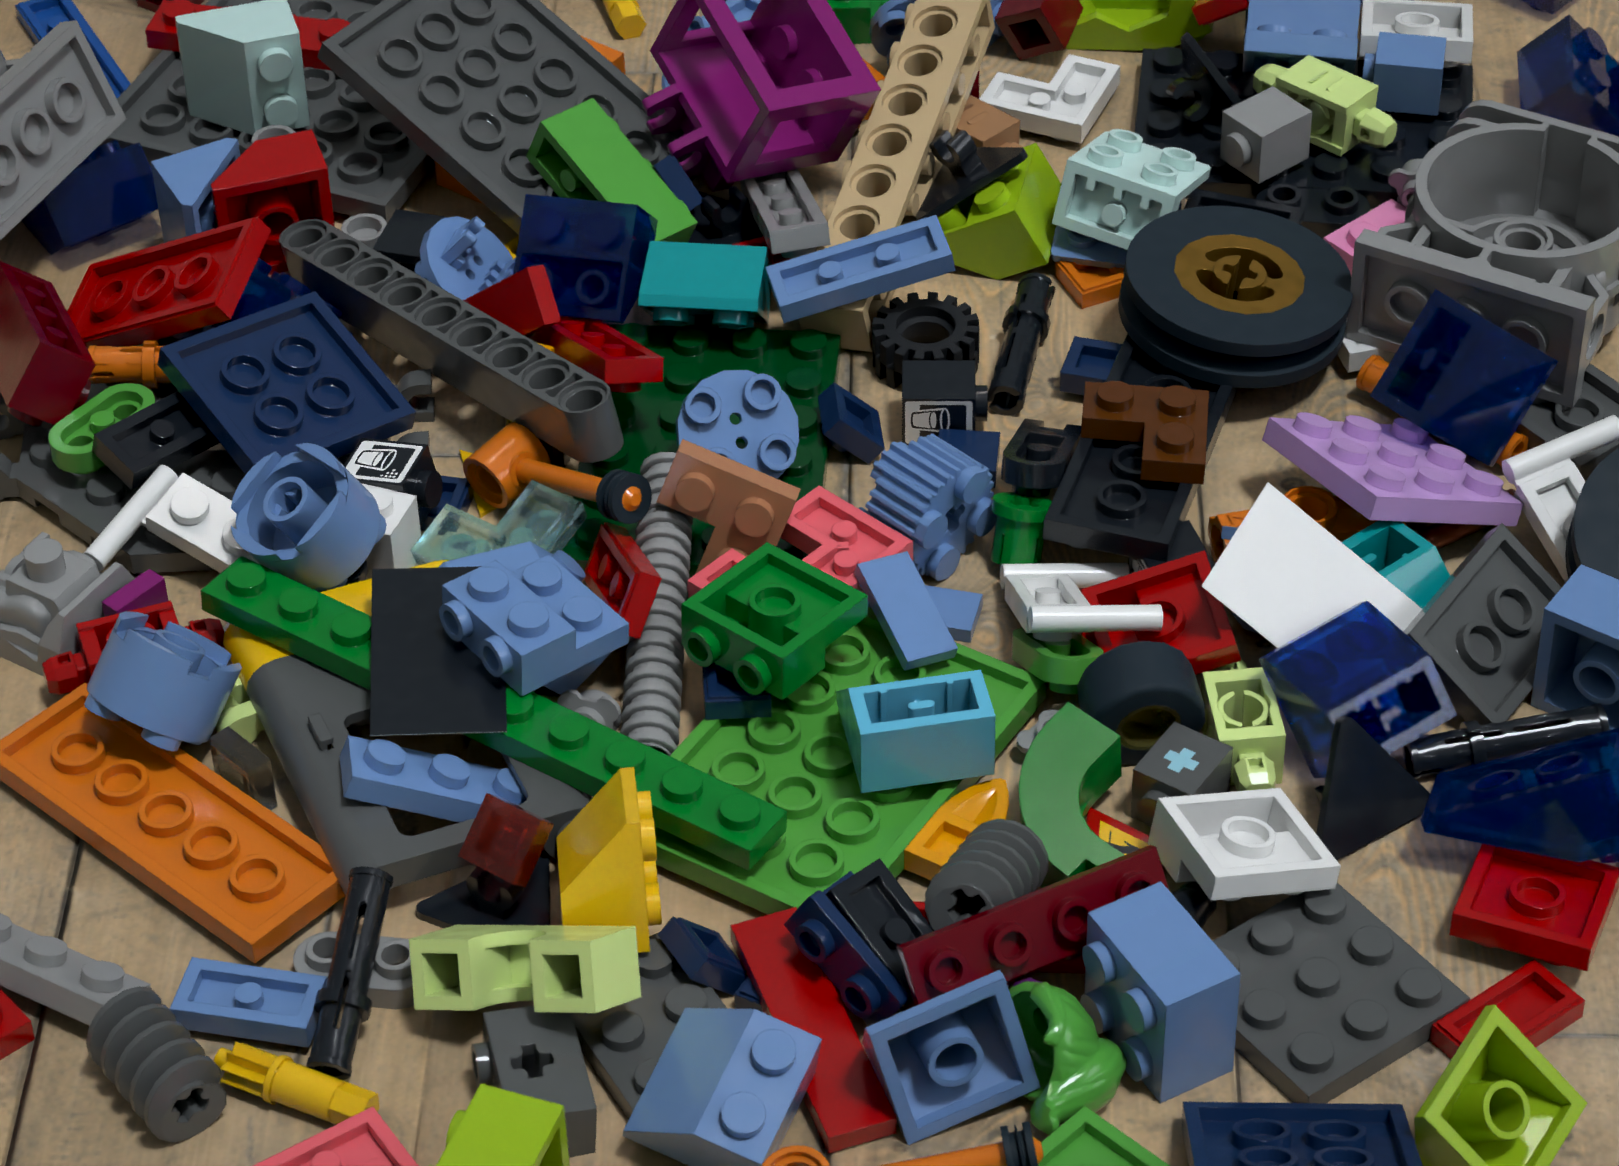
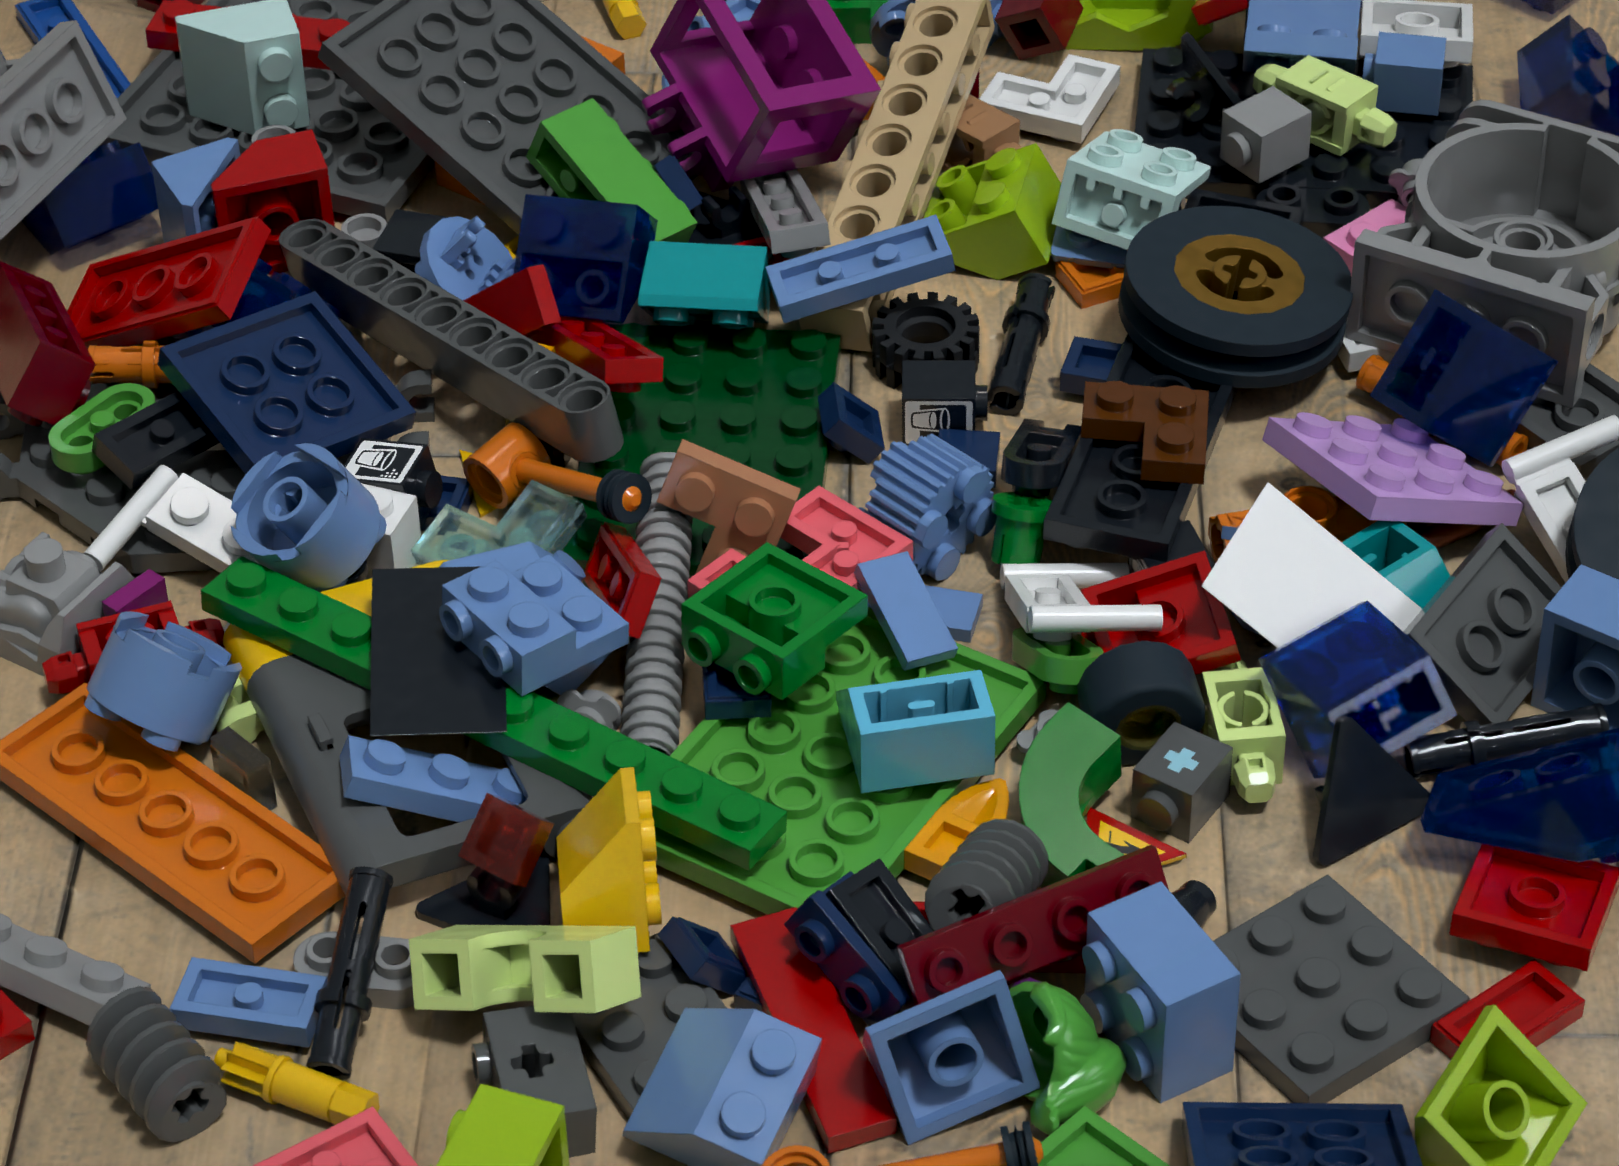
(764, 414): medium blue plate -> none
(964, 170): black piece -> none
(1241, 844): white plate -> none

